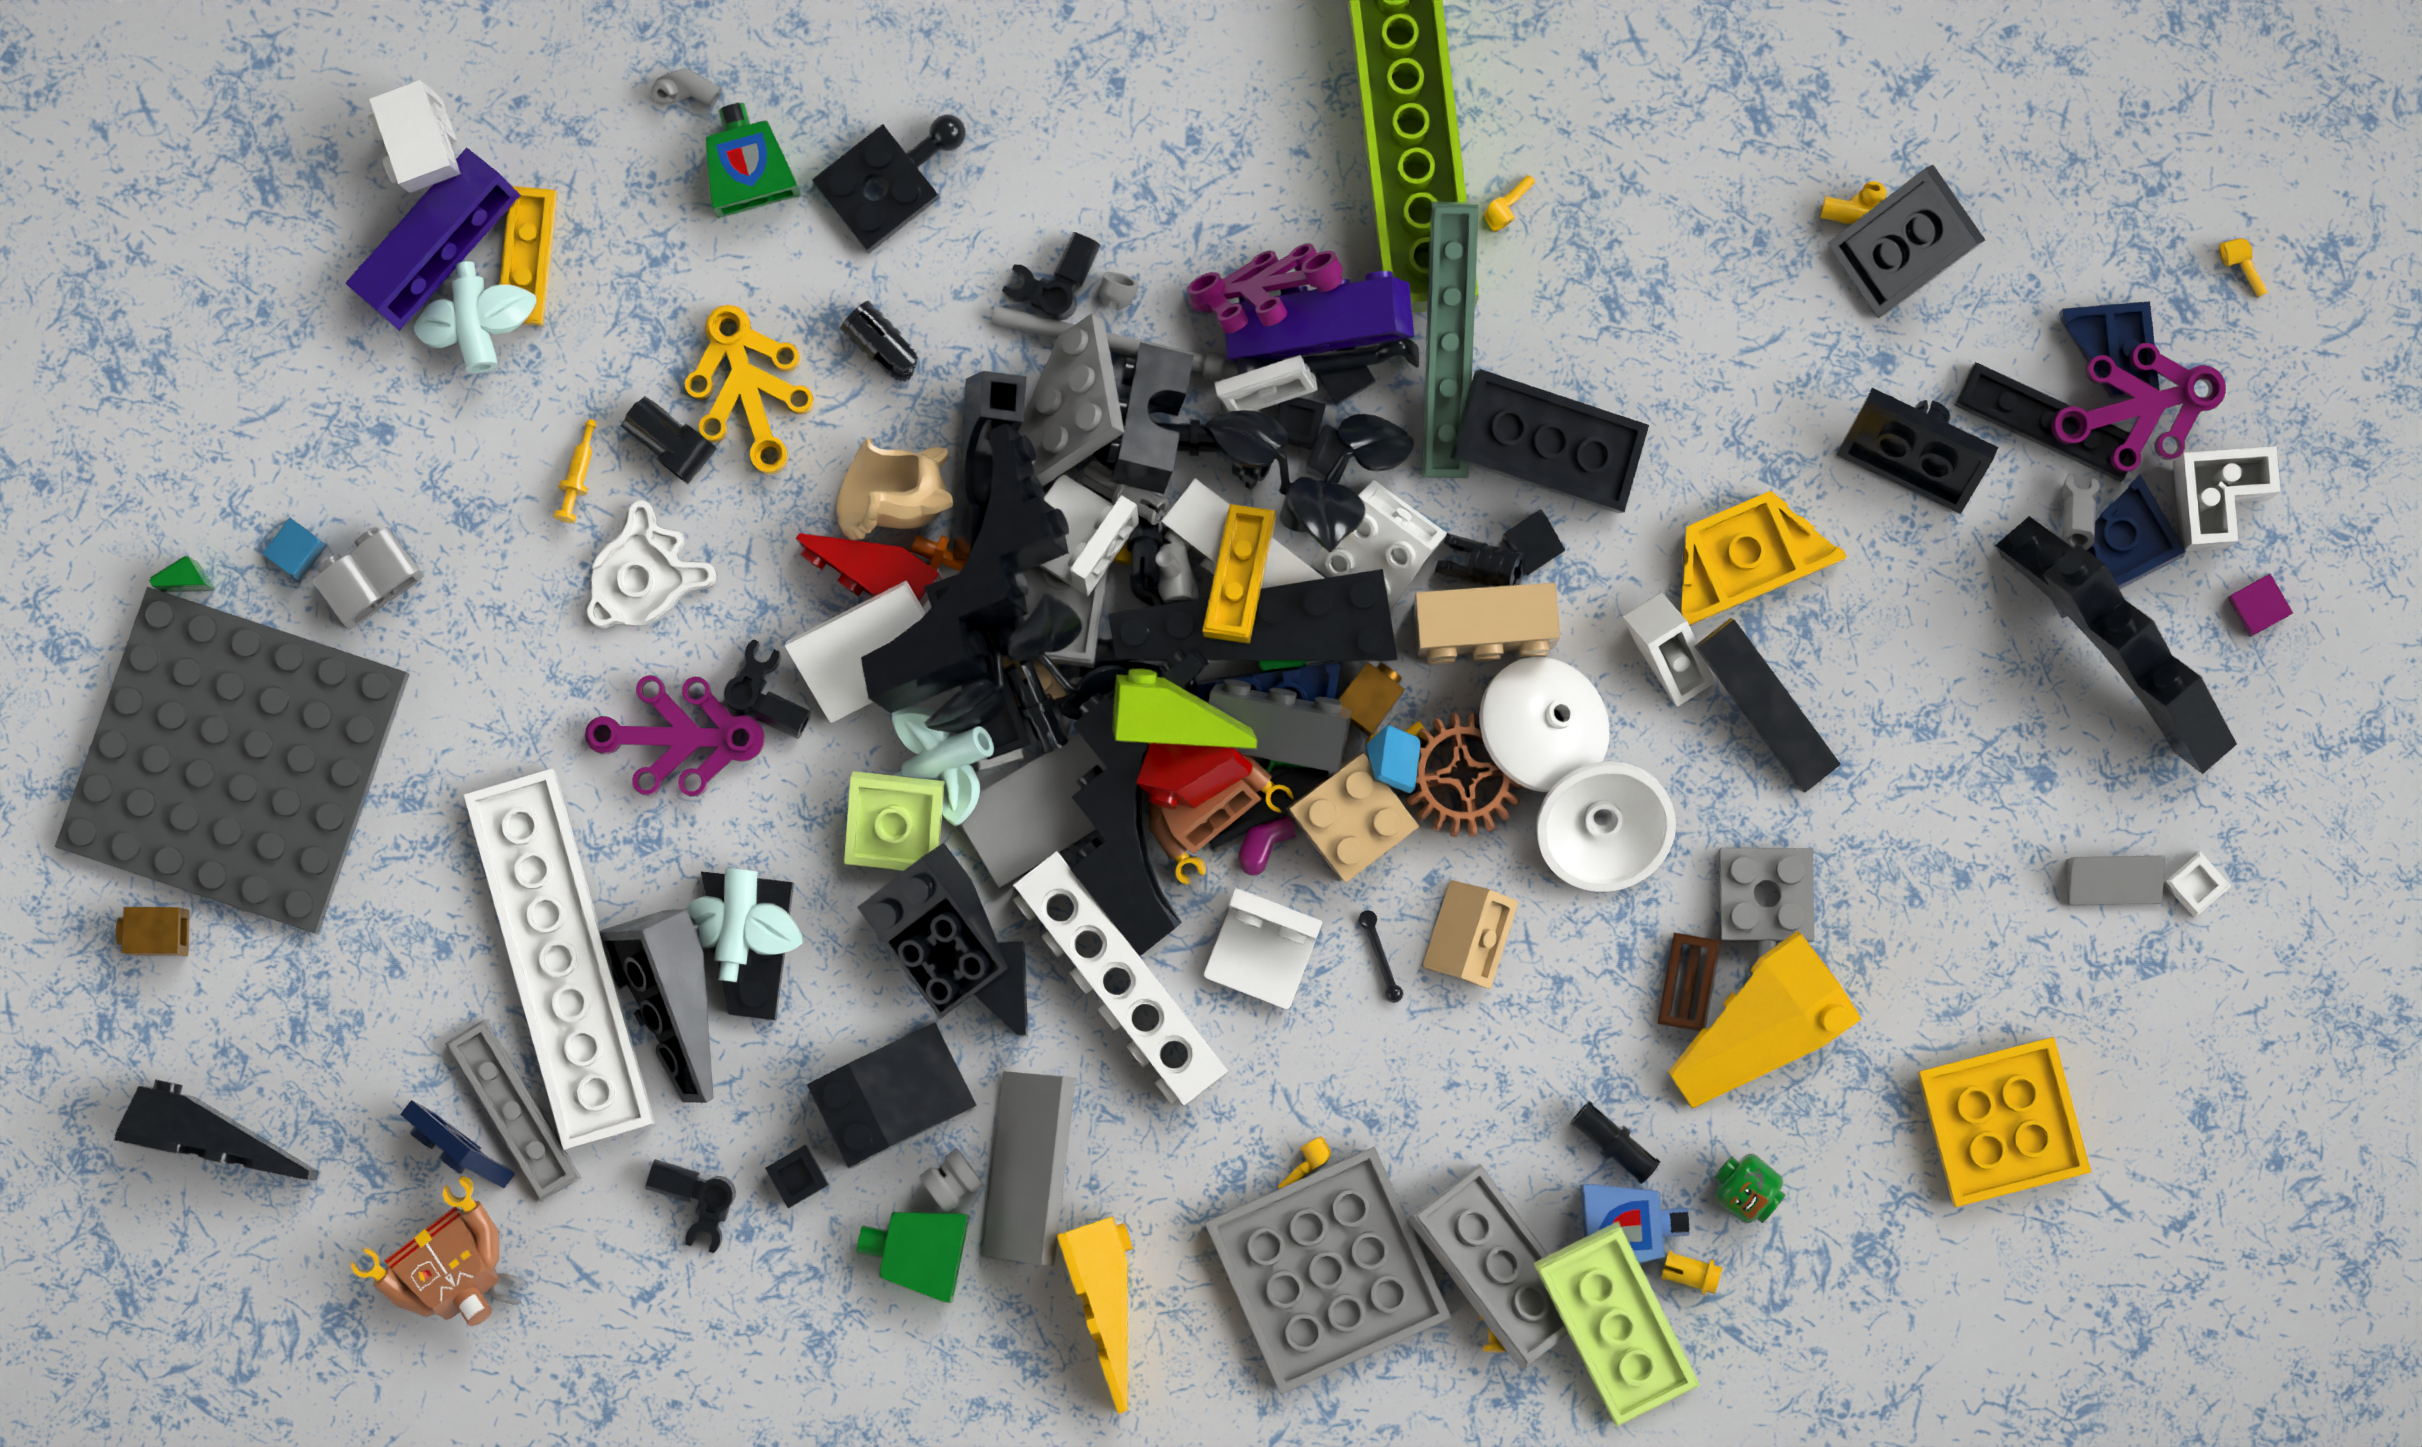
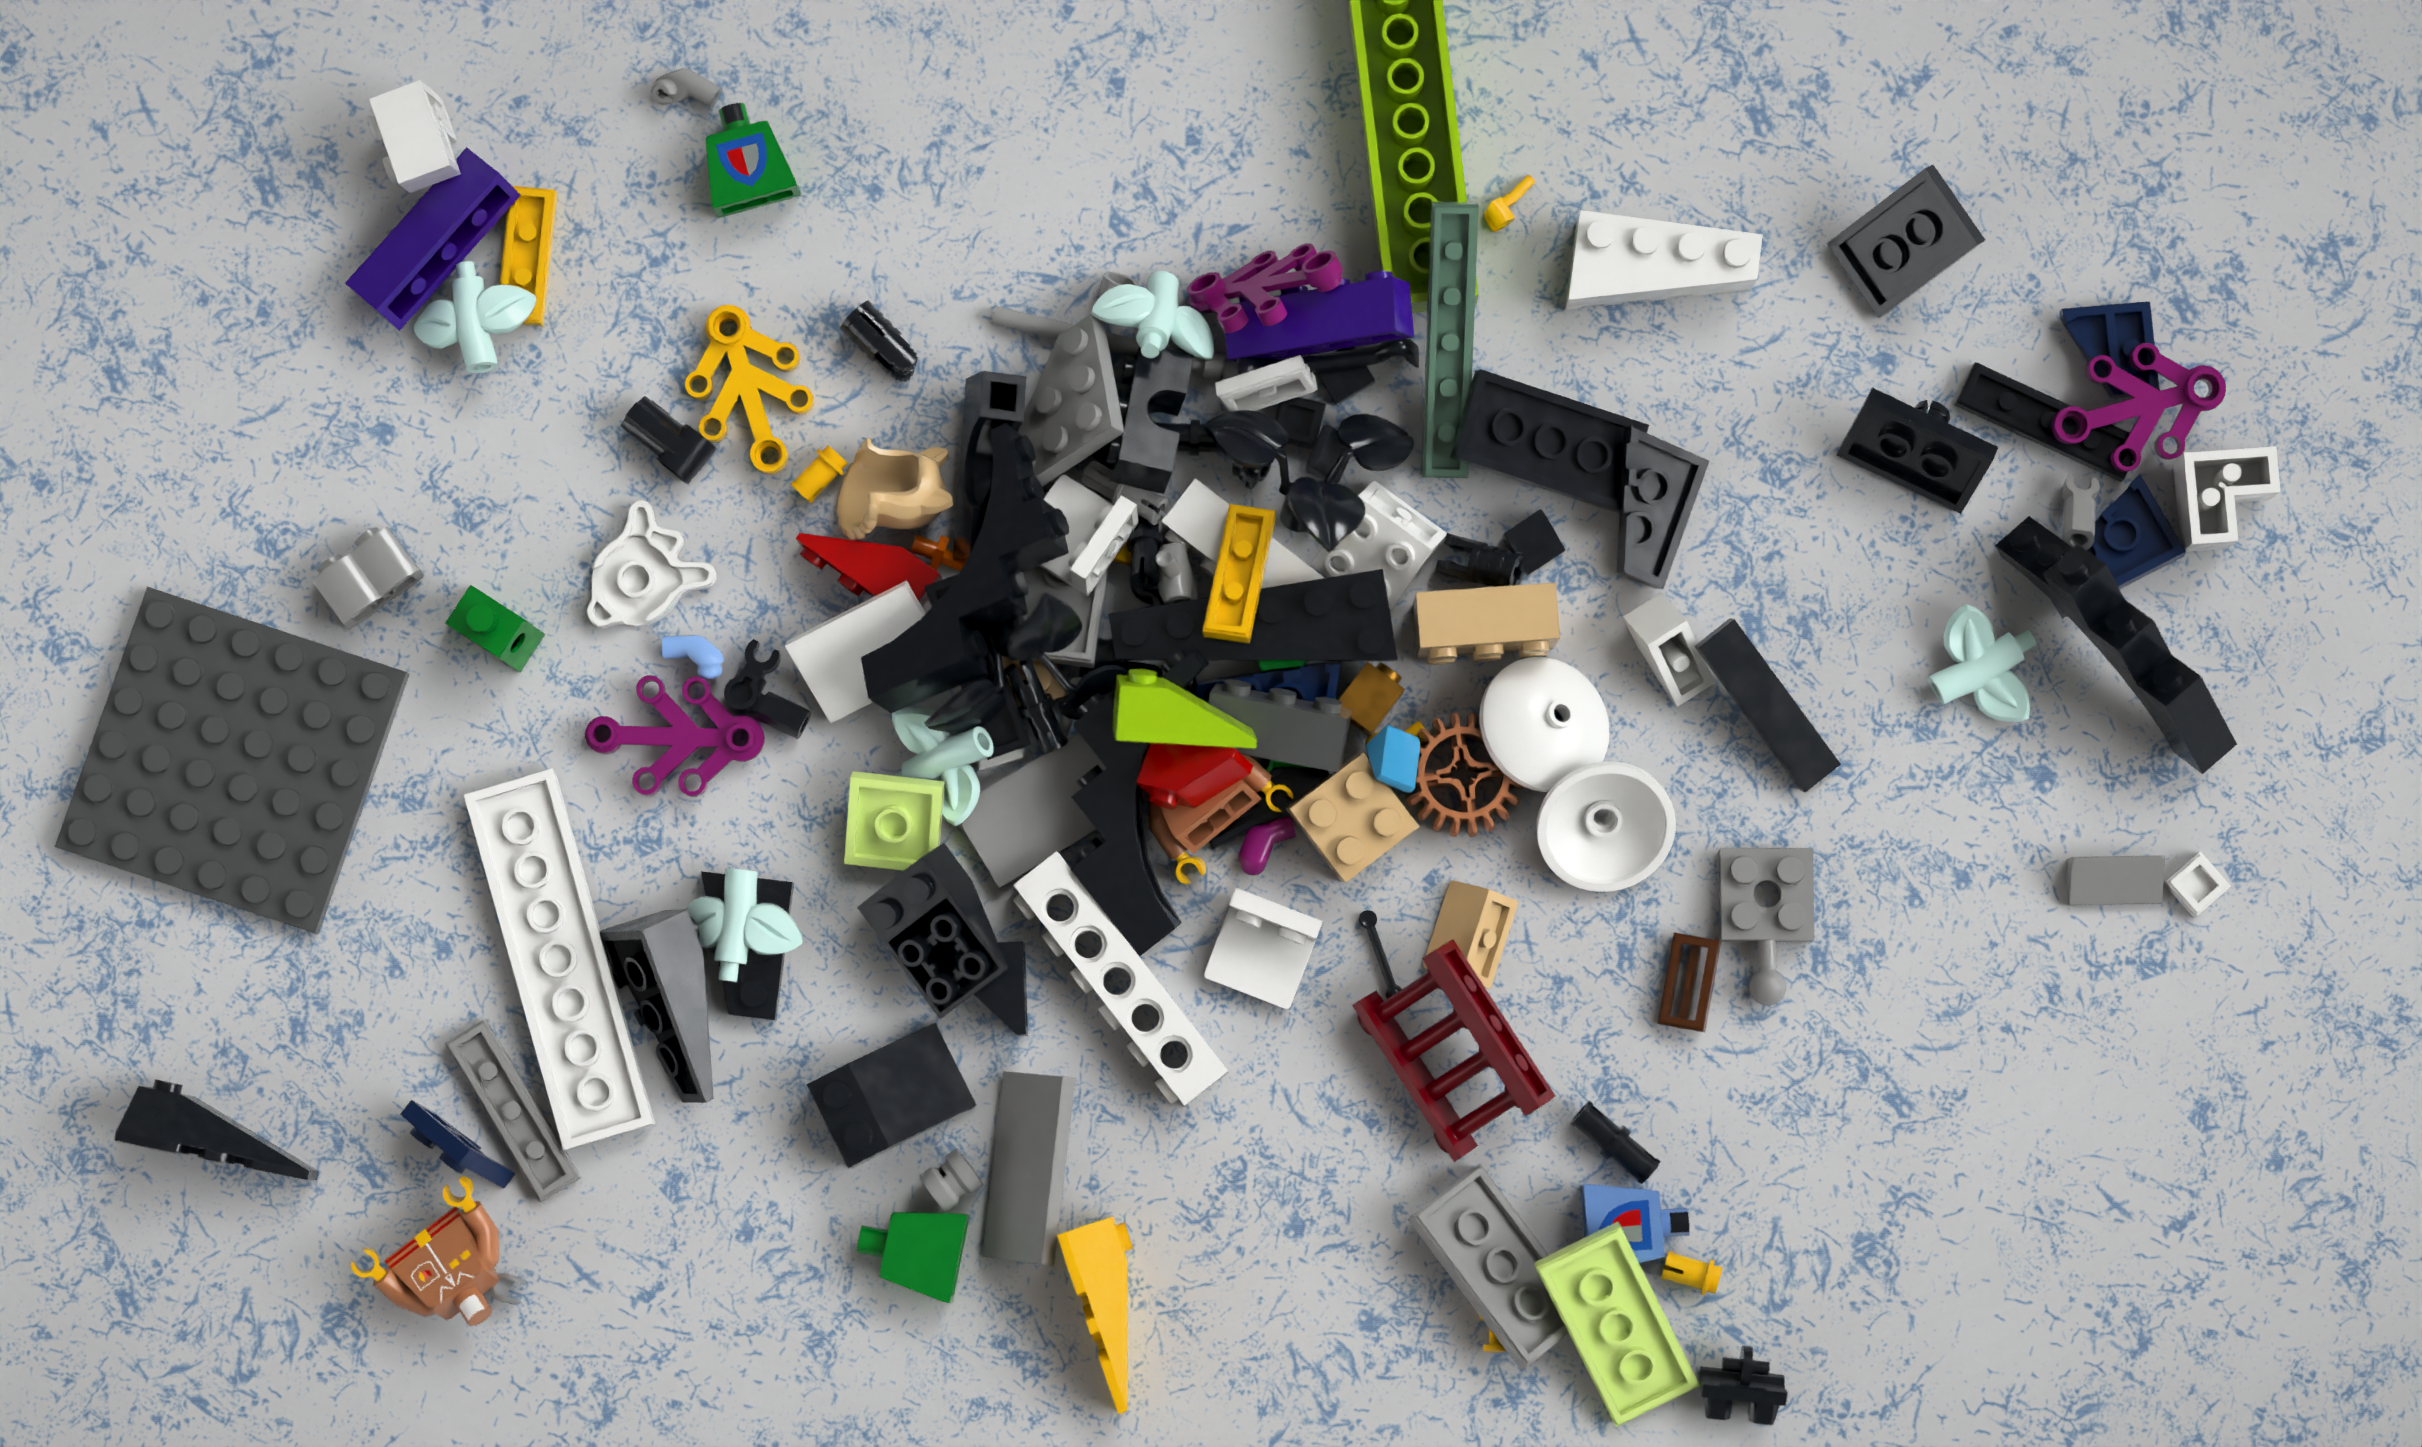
(154, 931): pearl gold brick -> none
(182, 576): green slope -> none
(294, 549): dark azure slope -> none
(495, 628): none -> green torso
(576, 476): yellow piece -> none
(684, 1184): black bar -> none
(698, 650): none -> light blue arm
(797, 1176): black plate -> none
(819, 473): none -> yellow pin
(907, 187): black plate -> none
(1058, 297): black bar -> none
(1156, 316): none -> light aqua plant
(1316, 1154): yellow hand -> none
(1327, 1270): light grey plate -> none
(1497, 1048): none -> dark red fence
(1654, 259): none -> white wedge
(1655, 504): none -> black wing
(1745, 1382): none -> black hips
(1748, 555): yellow wing -> none
(1749, 1188): green head -> none
(1775, 1018): yellow wedge -> none
(1851, 210): yellow arm -> none
(1983, 666): none -> light aqua plant
(2004, 1122): yellow plate -> none
(2240, 251): yellow hand -> none
(2260, 605): magenta tile -> none

